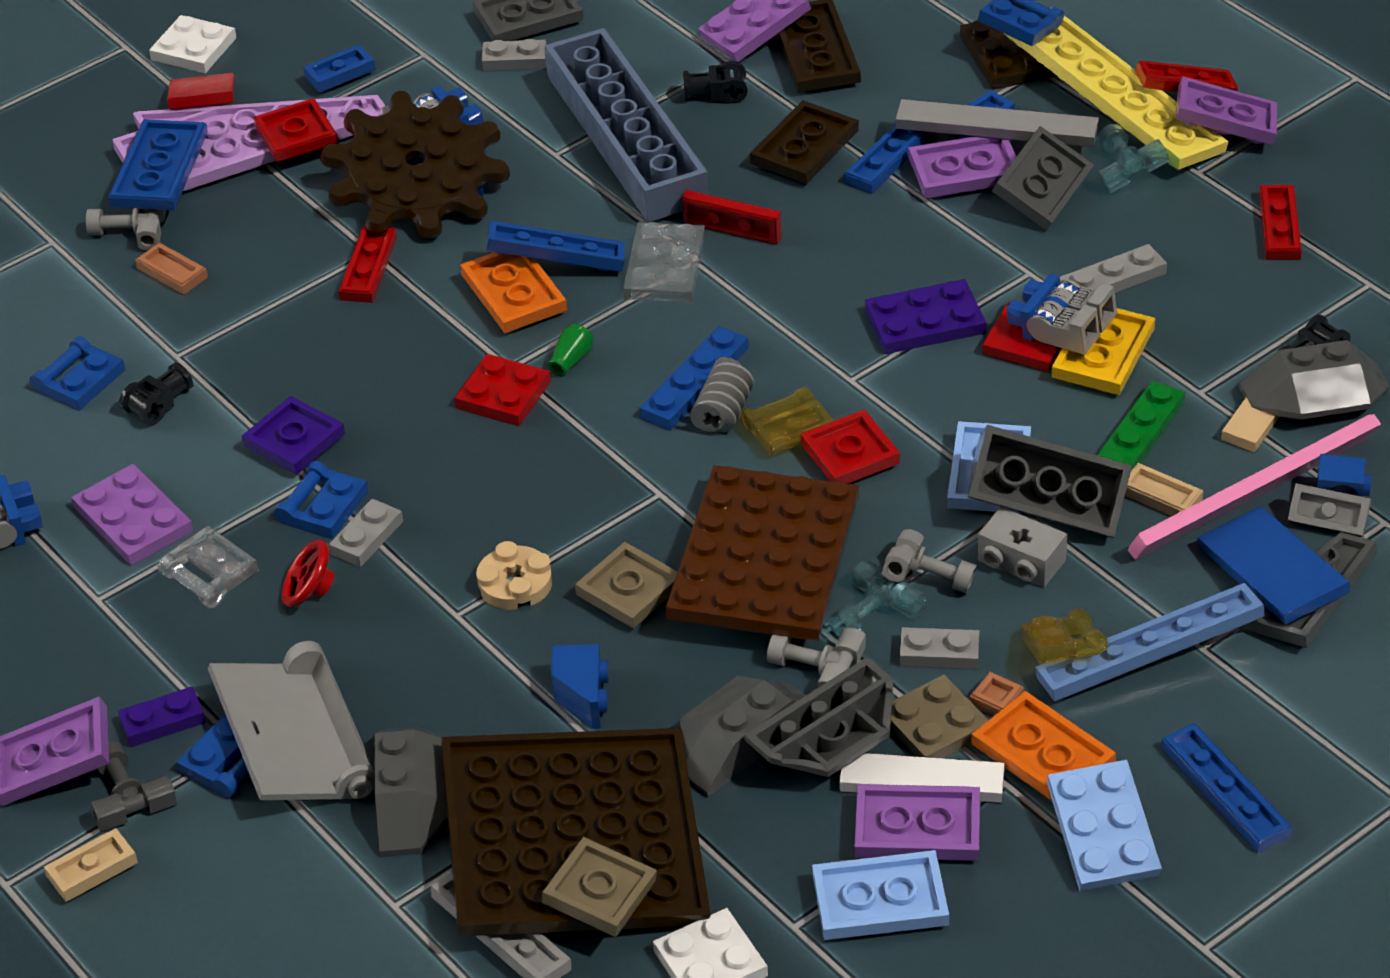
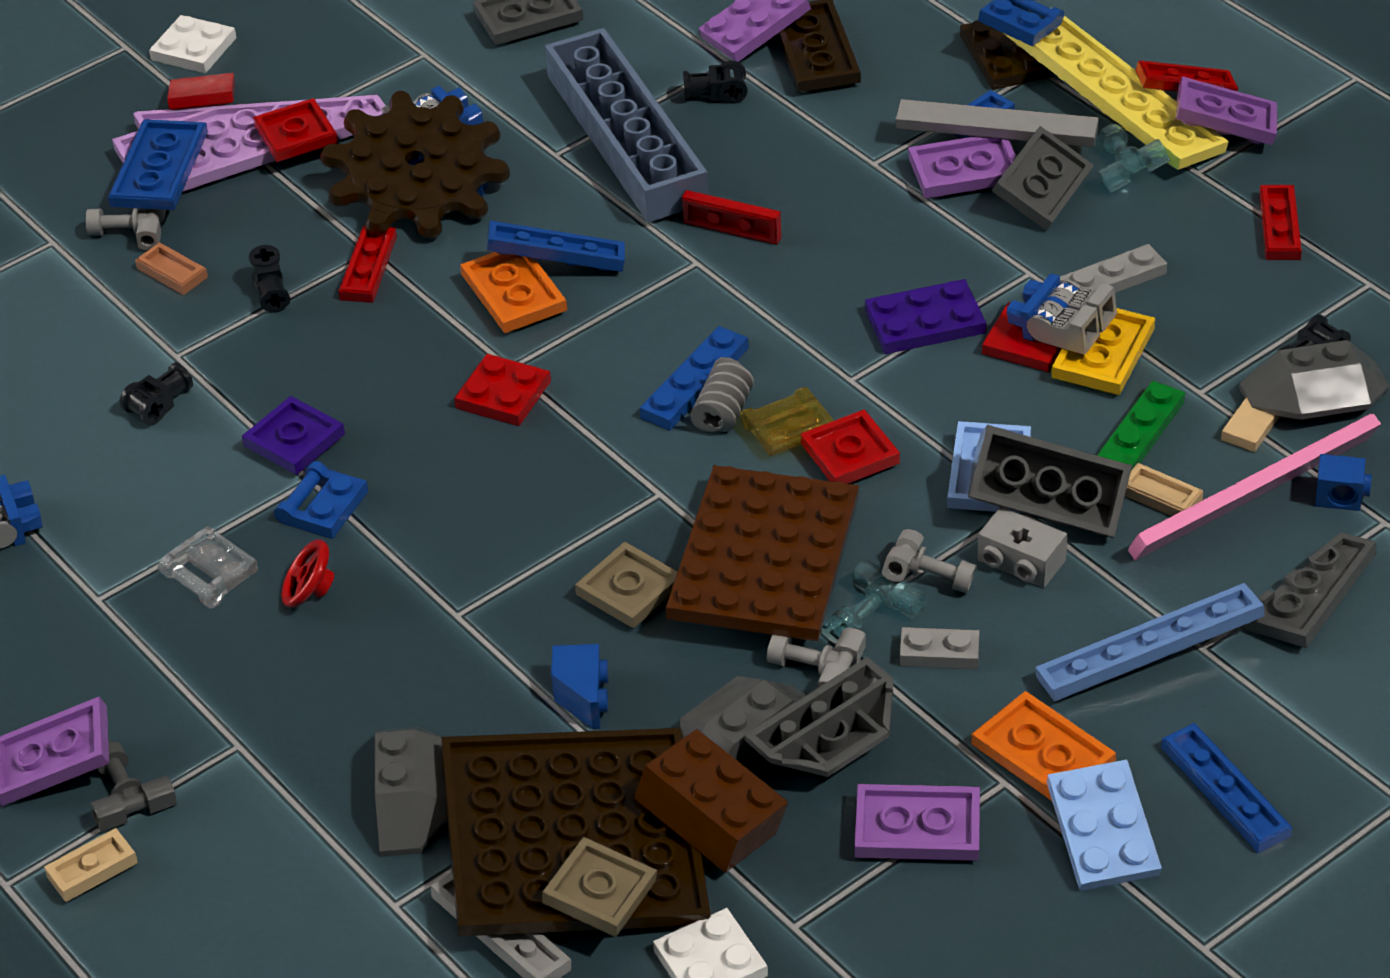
(84, 380): blue plate -> none
(132, 514): medium lavender plate -> none
(161, 716): dark purple plate -> none
(212, 757): blue plate -> none
(269, 278): none -> black connector
(294, 727): light grey door -> none
(339, 68): blue plate -> none
(366, 532): light grey plate -> none
(513, 55): light grey plate -> none
(514, 560): tan plate -> none
(571, 347): green cone -> none
(664, 262): clear plate -> none
(711, 800): none -> reddish brown brick
(804, 142): dark brown plate -> none
(880, 895): light blue plate -> none
(884, 158): blue tile -> none
(924, 771): white tile -> none
(935, 719): dark tan plate -> none
(995, 694): nougat tile -> none
(1052, 640): clear yellow plate -> none
(1274, 564): blue tile -> none
(1329, 509): light grey plate -> none

